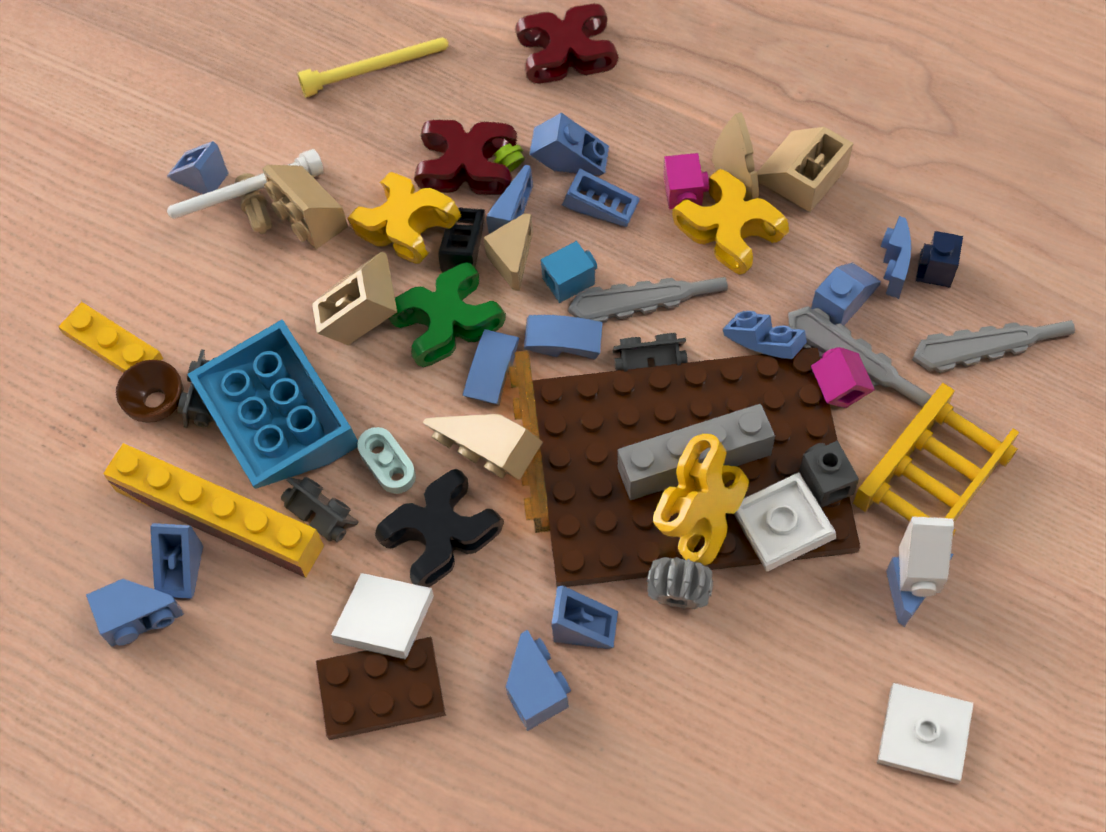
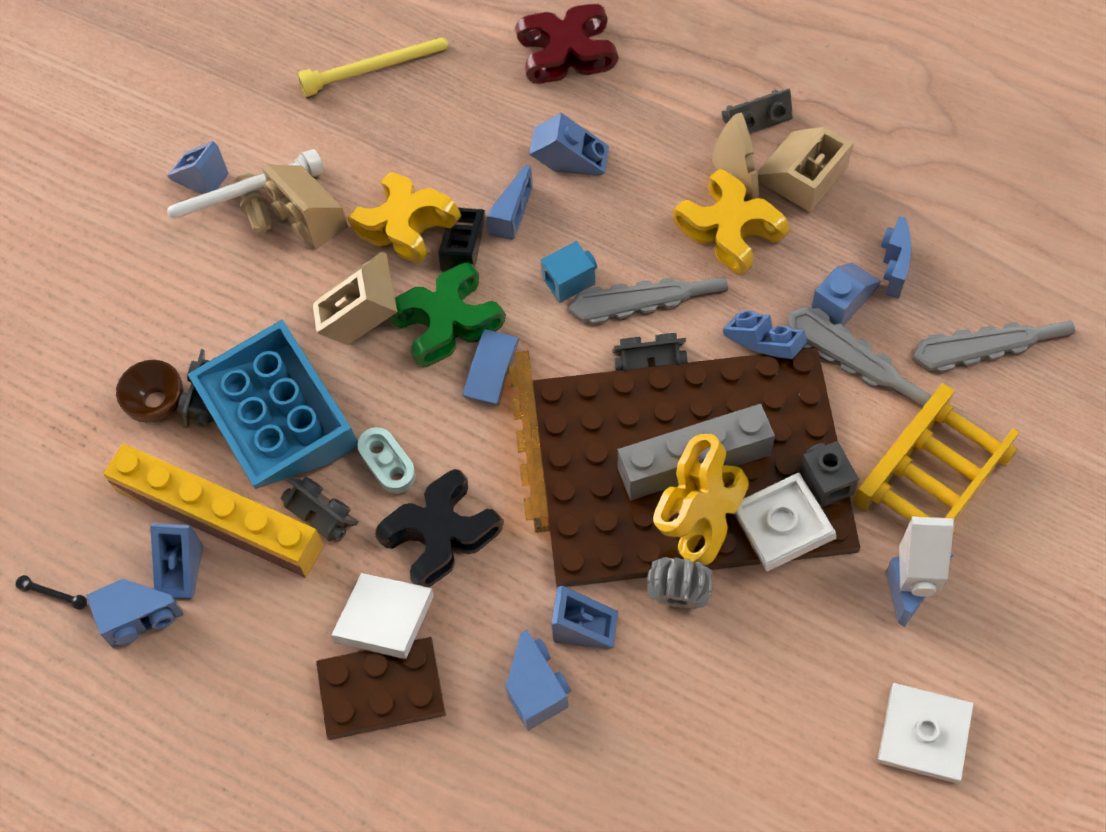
(25, 584): none -> black hinge
(106, 338): yellow plate -> none
(465, 157): dark red piece -> none
(490, 437): slope -> none
(509, 249): tan slope -> none
(510, 156): lime plate -> none
(563, 333): medium blue slope -> none
(586, 205): medium blue slope -> none
(684, 179): dark pink brick -> none
(763, 111): none -> dark grey hinge
(842, 377): dark pink brick -> none
(939, 259): dark blue brick -> none

